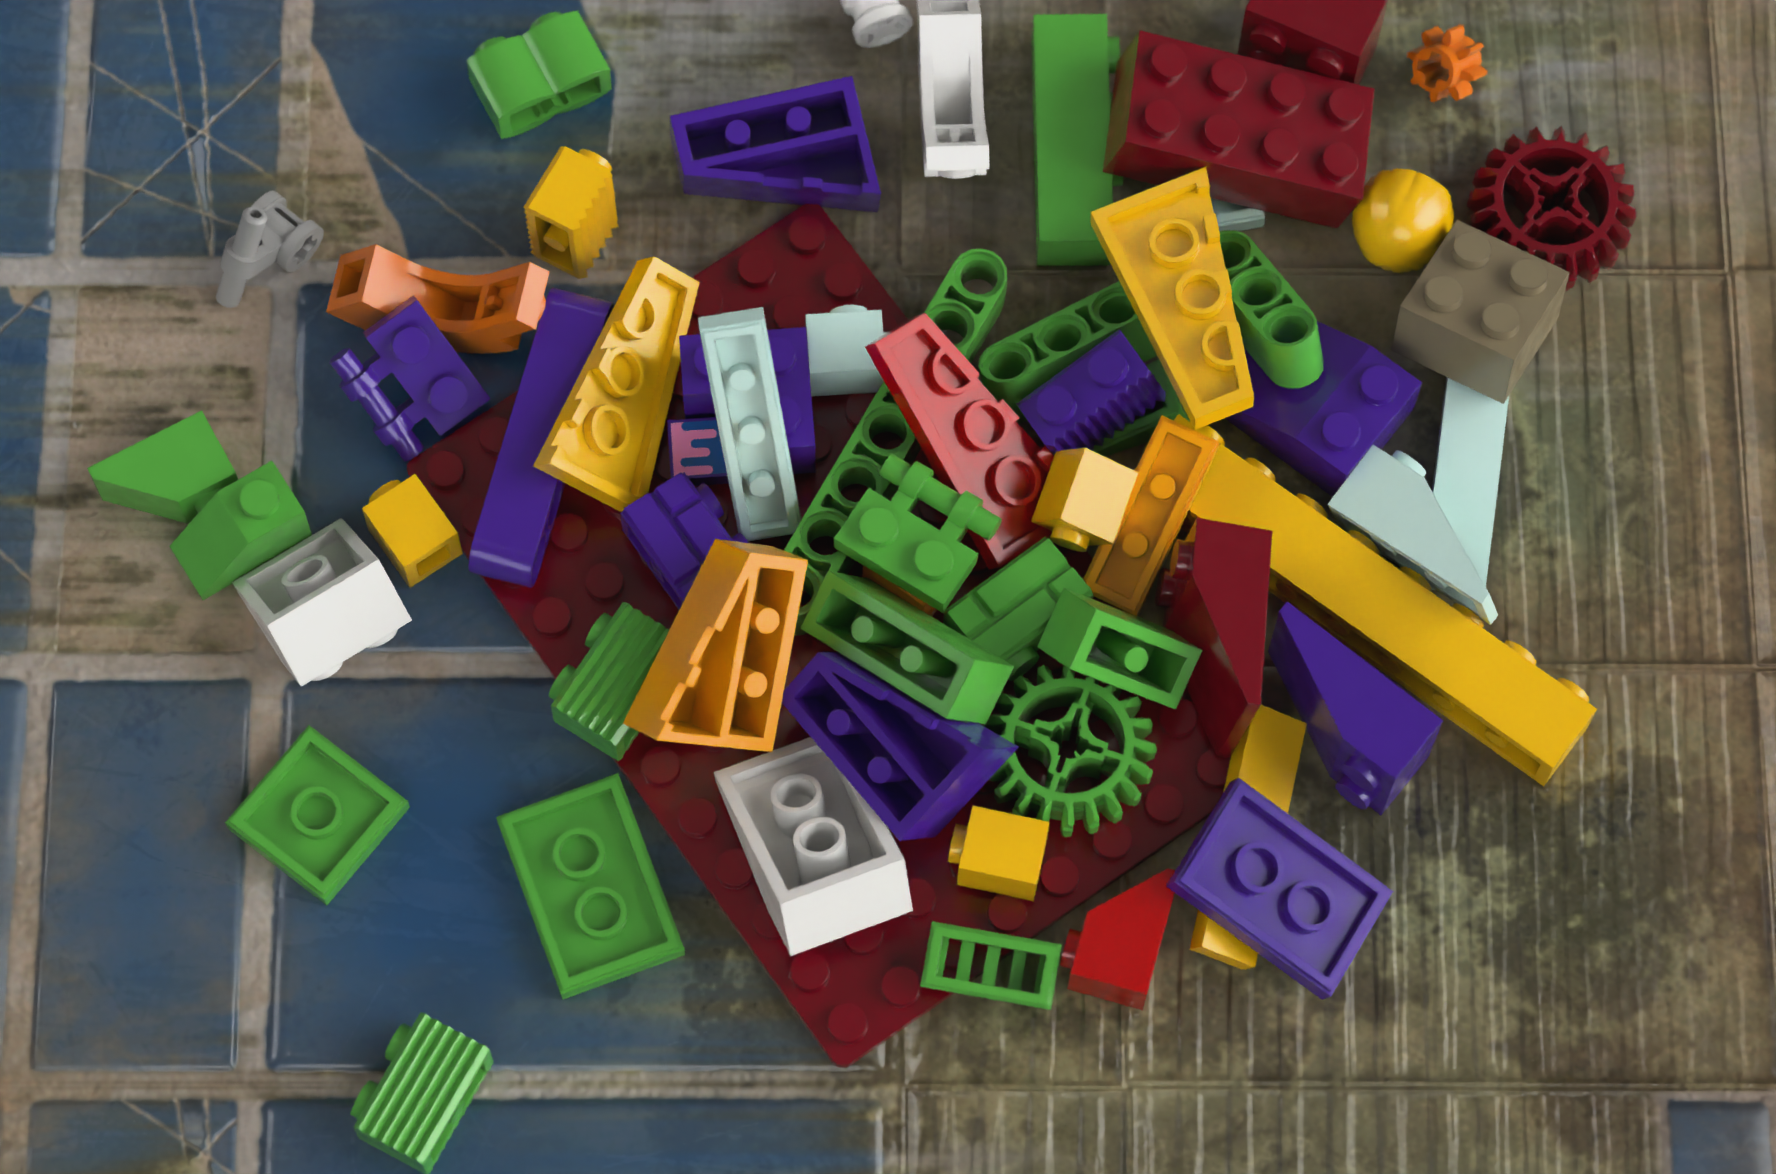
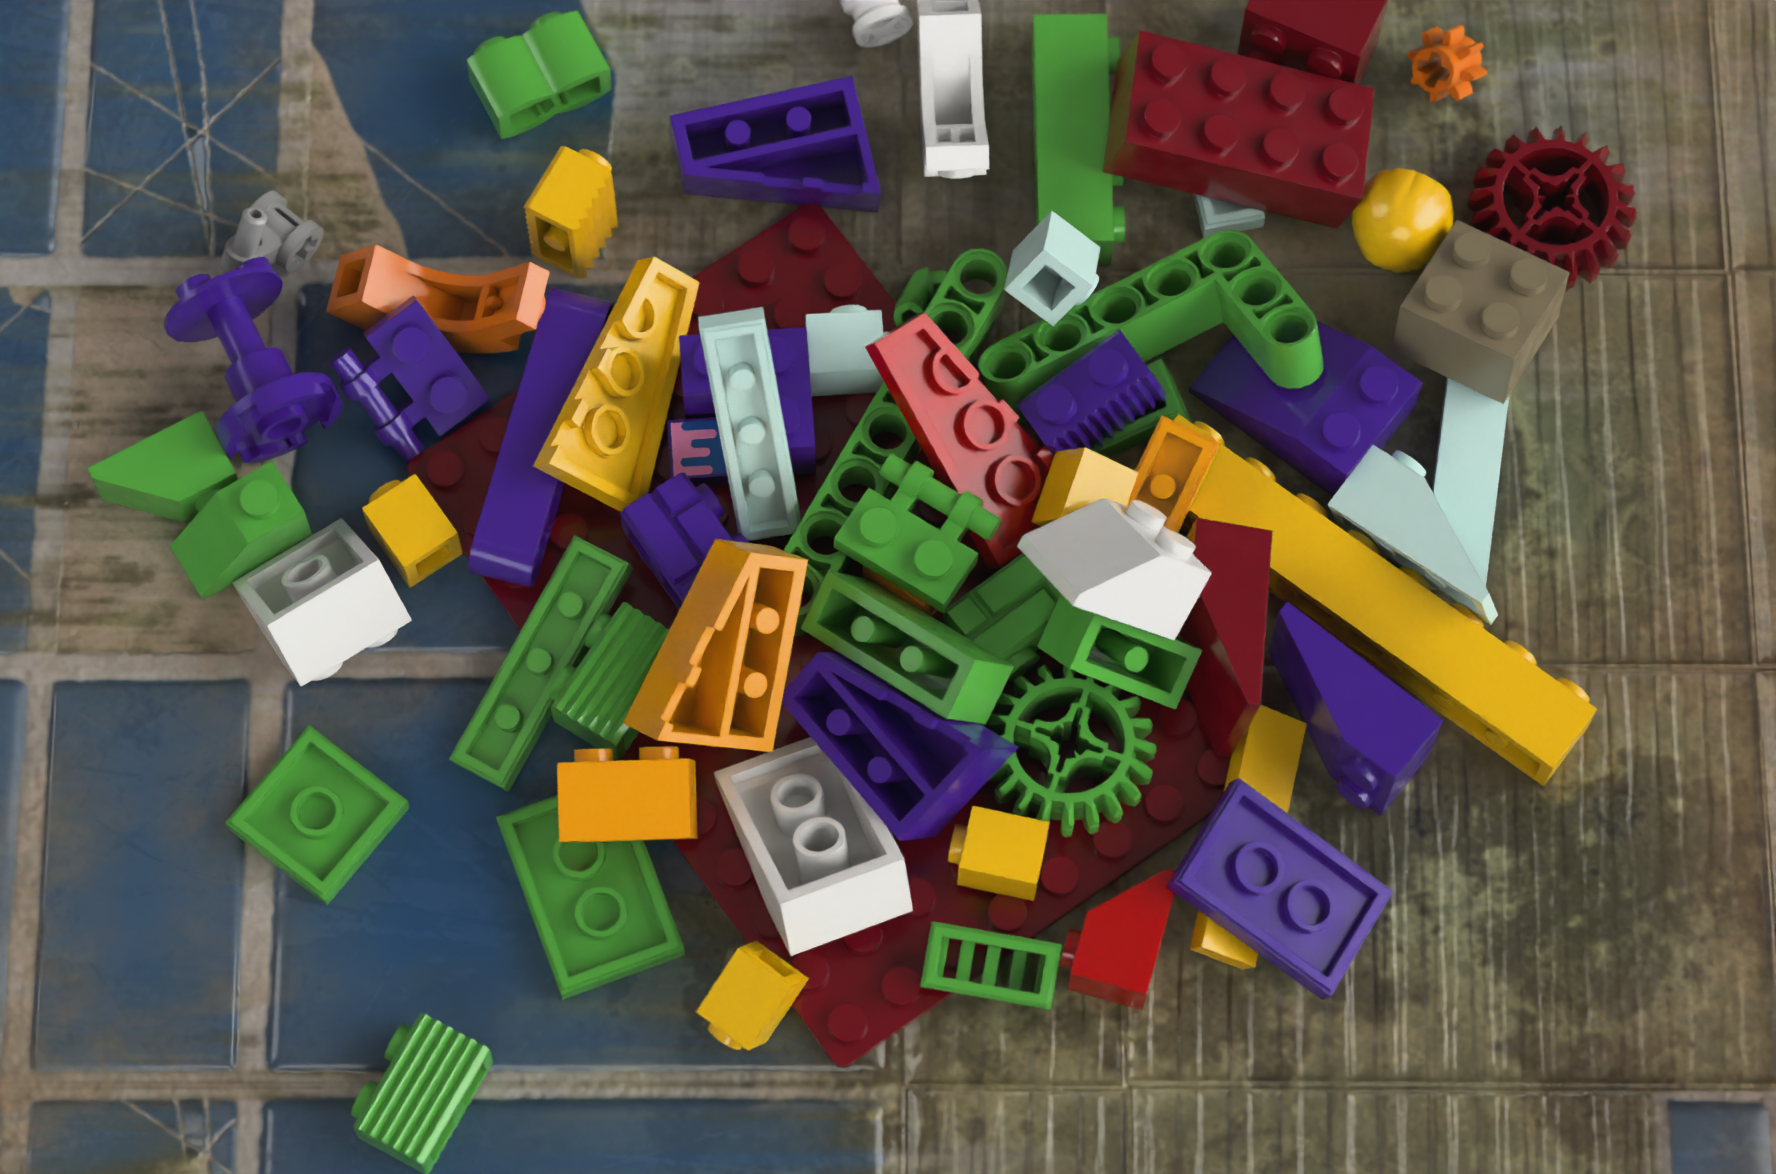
(270, 399): none -> dark purple piece
(551, 638): none -> bright green tile
(628, 797): none -> light orange brick
(751, 997): none -> yellow brick
(917, 294): none -> bright green arm
(1053, 269): none -> light aqua brick
(1120, 564): none -> white slope
(1177, 281): yellow wing -> none

